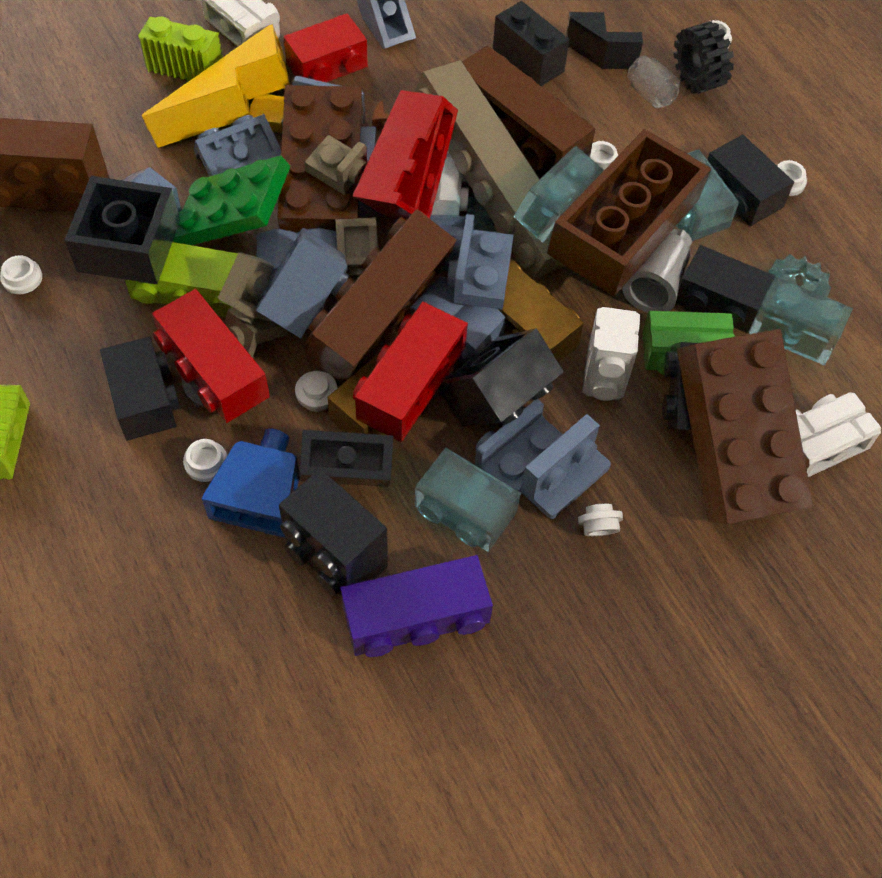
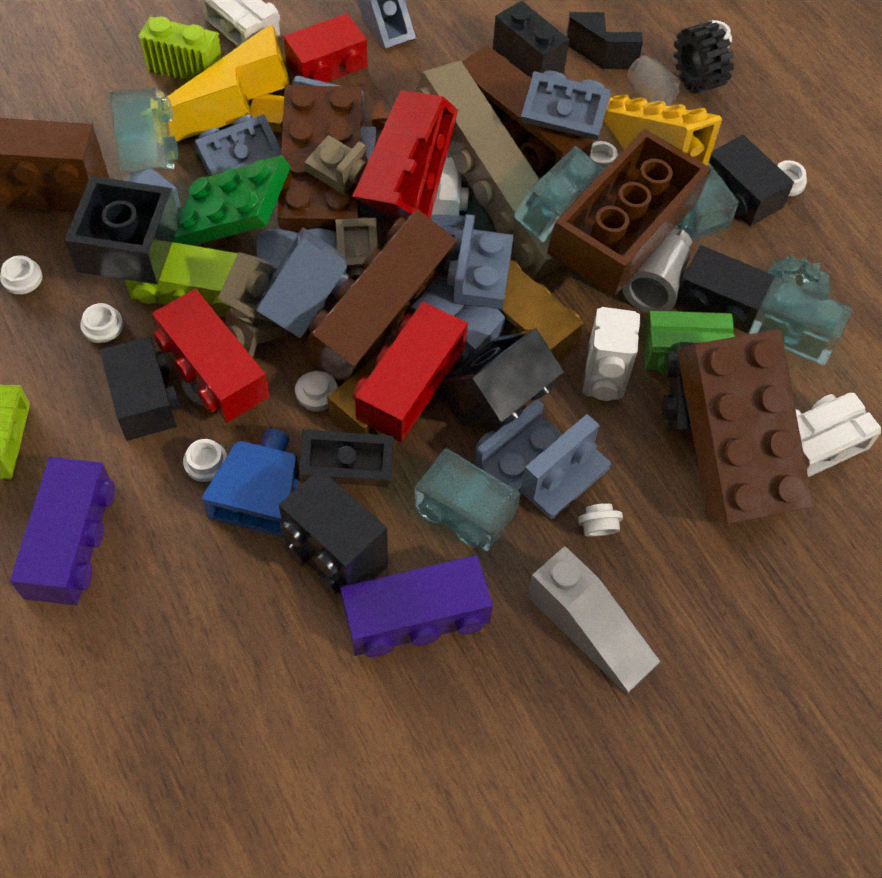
(63, 531): none -> dark purple brick
(101, 323): none -> white plate
(143, 130): none -> clear light blue brick
(566, 104): none -> sand blue bracket
(591, 619): none -> light grey slope
(688, 130): none -> yellow slope

